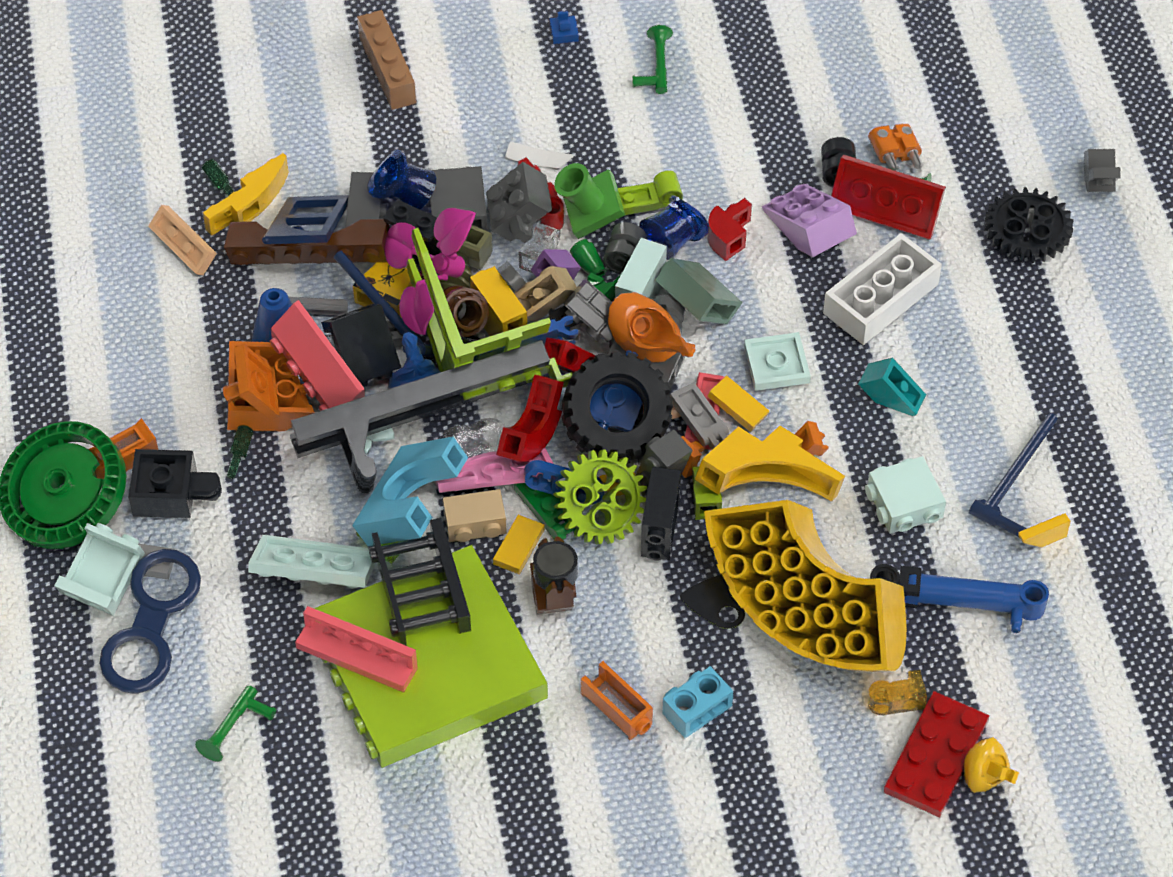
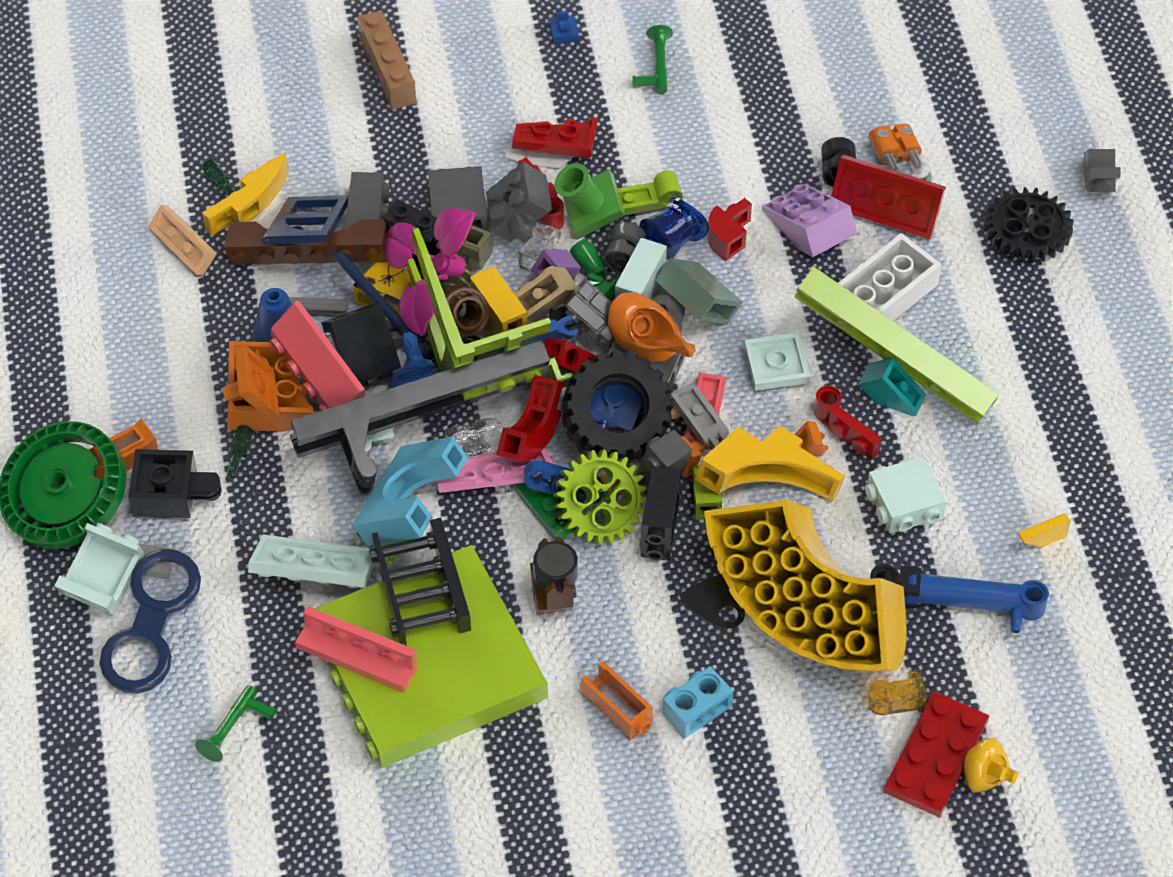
(402, 181): clear blue hat -> none
(474, 516): tan brick -> none
(511, 276): dark grey beam -> none
(518, 544): yellow tile -> none
(563, 139): none -> red wing
(738, 403): yellow tile -> none
(843, 425): none -> red plate
(891, 340): none -> lime tile
(988, 509): dark blue bar -> none

